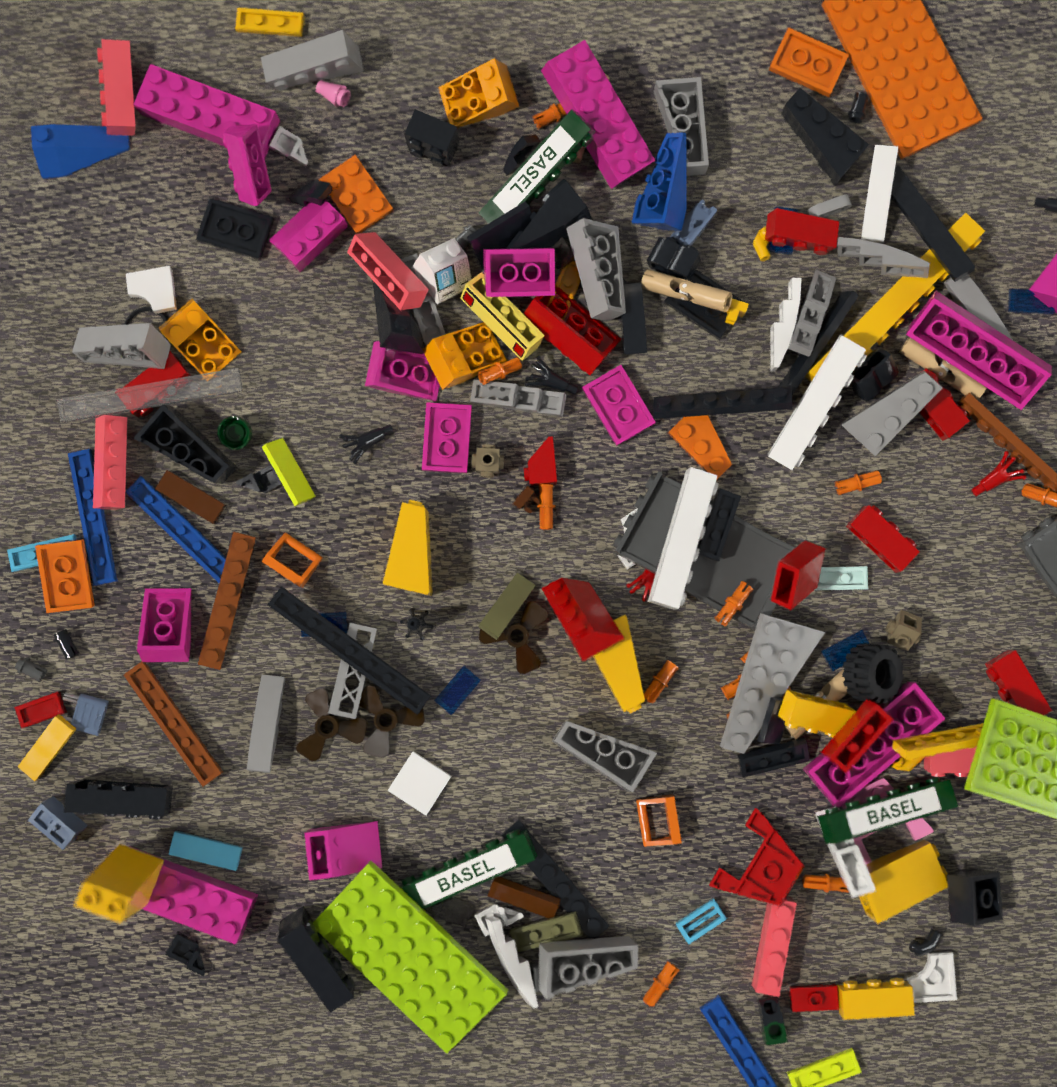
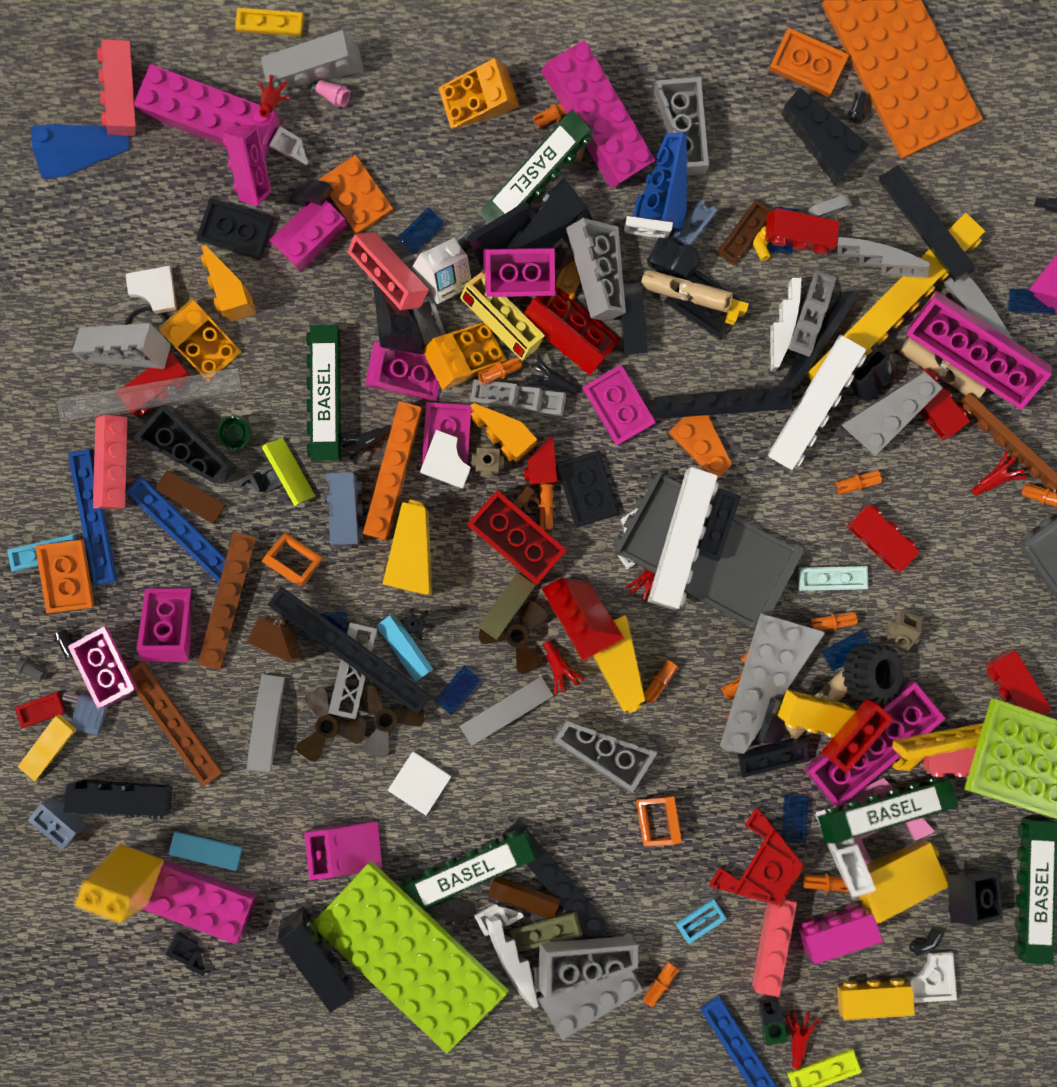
(102, 668): none -> dark pink slope
(231, 295): none -> light orange slope
(270, 97): none -> red piece
(276, 638): none -> reddish brown slope
(324, 394): none -> brick
(345, 509): none -> sand blue wedge
(393, 471): none -> orange brick
(404, 647): none -> medium azure tile
(420, 231): none -> clear blue tile
(431, 138): black brick -> none
(443, 461): none -> white tile
(506, 711): none -> light grey slope
(508, 432): none -> light orange slope
(516, 537): none -> red brick
(518, 152): black slope -> none
(559, 667): none -> red piece
(587, 489): none -> black tile
(587, 1002): none -> light grey wedge
(647, 227): none -> white tile
(733, 603): orange pin -> none
(744, 232): none -> reddish brown tile
(794, 818): none -> clear blue tile
(797, 574): red brick -> none
(800, 1038): none -> red piece
(814, 998): red plate -> none
(834, 621): none -> orange axle
(838, 933): none -> dark pink brick
(879, 193): white slope -> none
(1036, 891): none -> dark green brick

